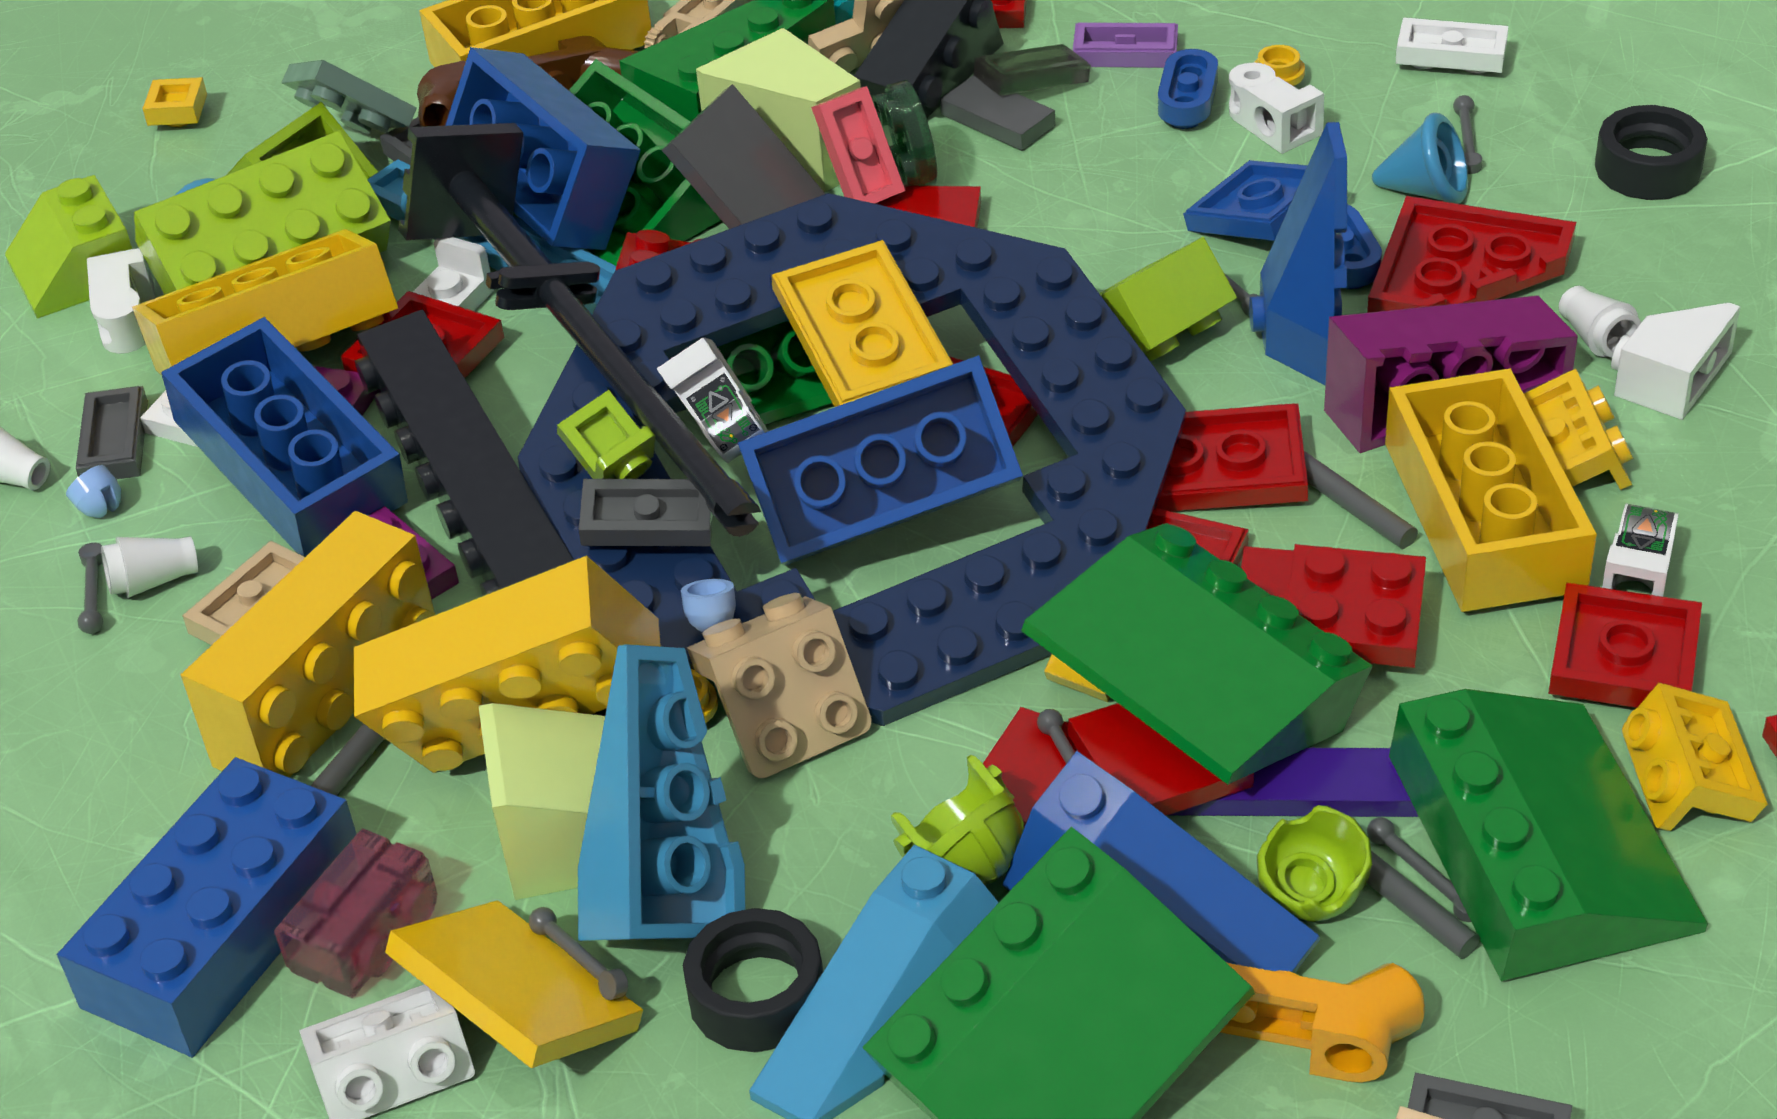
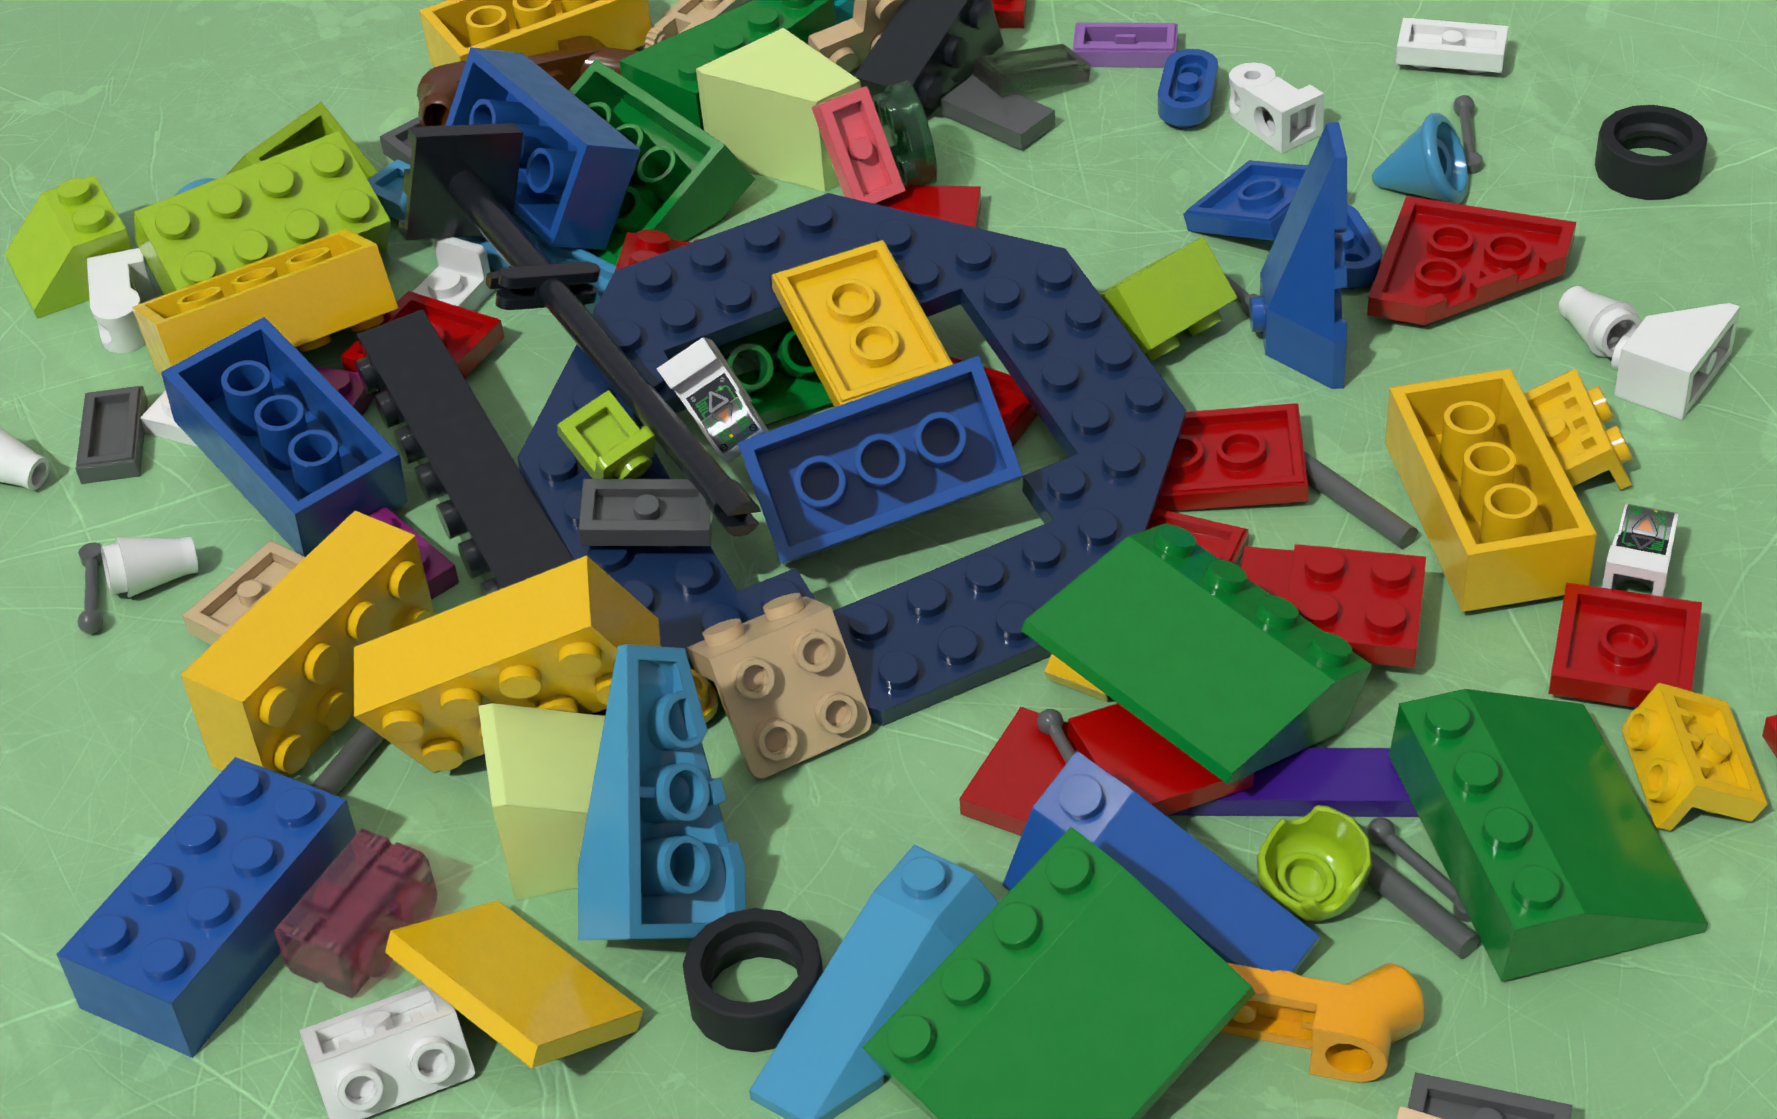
(95, 492): light blue hinge -> none
(175, 101): yellow plate -> none
(360, 102): sand green plate -> none
(612, 983): dark grey hinge -> none
(708, 602): light blue hinge -> none
(739, 162): dark grey tile -> none
(971, 829): lime cap -> none
(1284, 61): yellow plate -> none
(1436, 343): magenta wedge -> none

